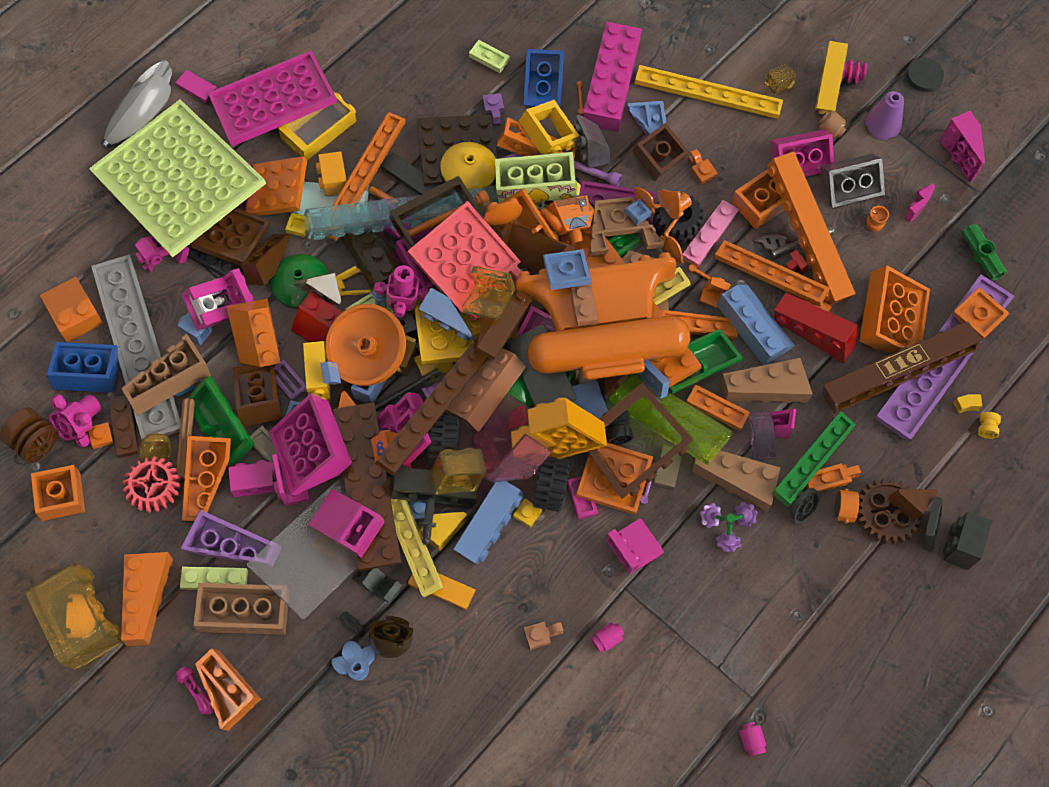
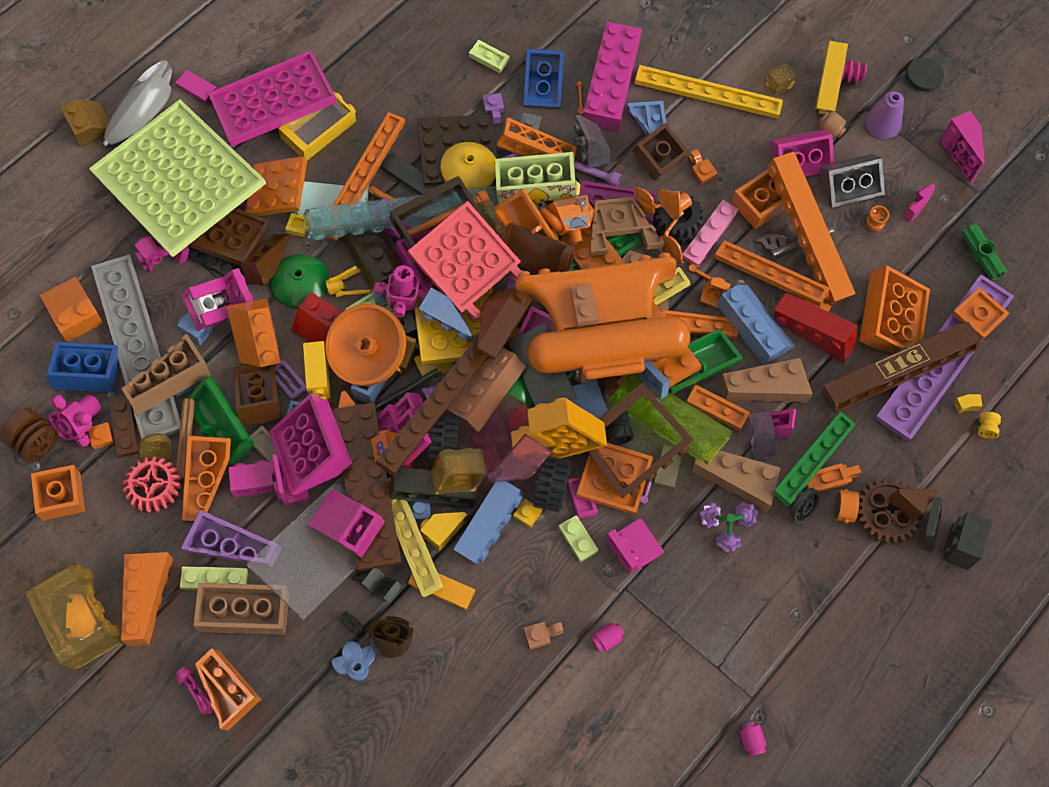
(86, 120): none -> pearl gold slope
(323, 286): slope -> none
(330, 373): medium blue tile -> none
(332, 172): light orange brick -> none
(428, 520): pearl dark grey piece -> none
(490, 294): clear yellow bracket -> none
(502, 213): orange dish -> none
(539, 136): yellow window -> none
(567, 269): medium blue tile -> none
(578, 538): none -> yellowish green plate
(637, 211): medium blue tile -> none
(797, 263): red tile -> none

